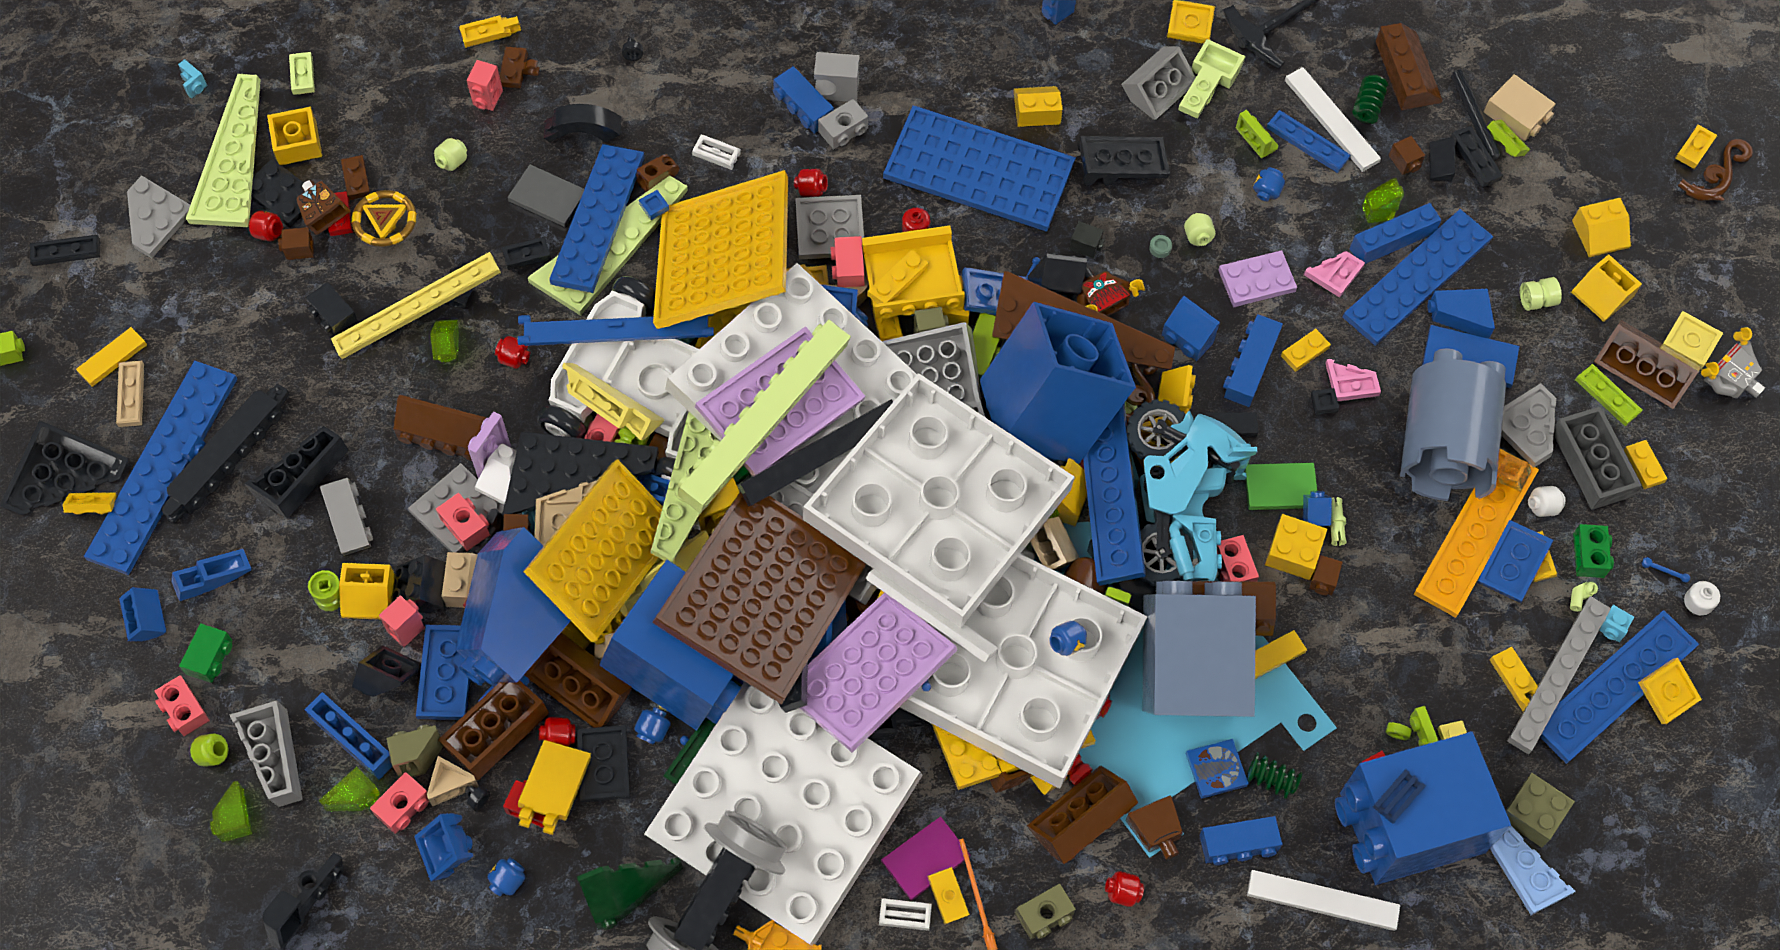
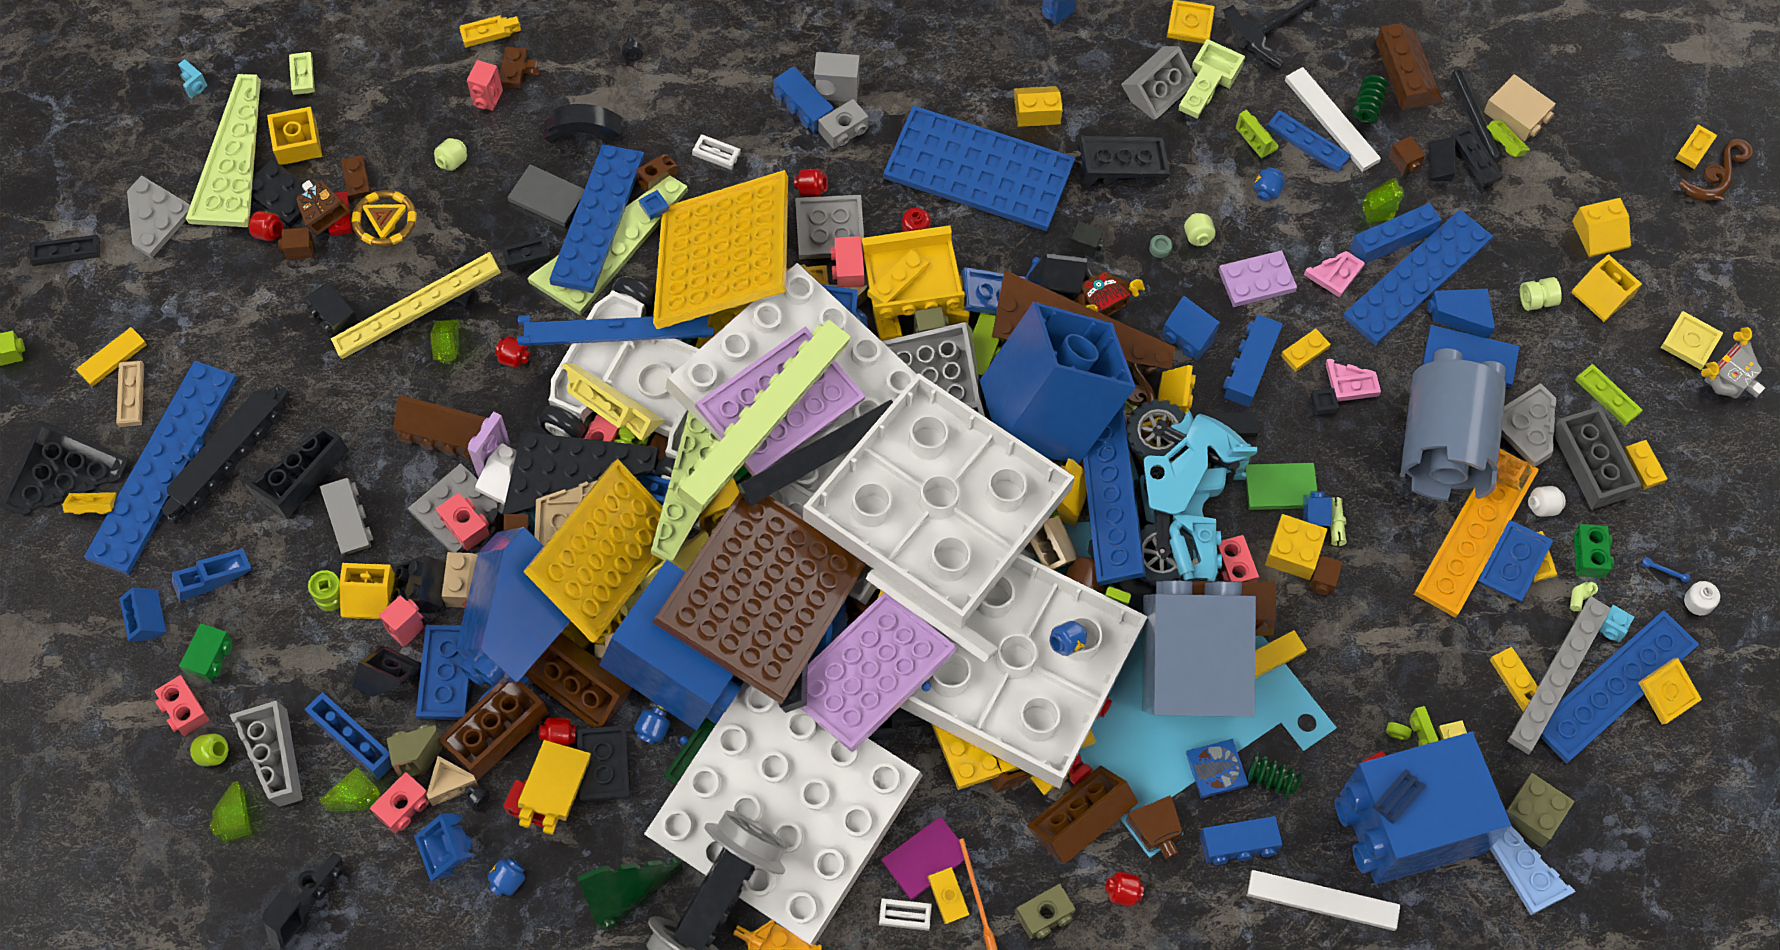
(1647, 364): reddish brown slope -> none

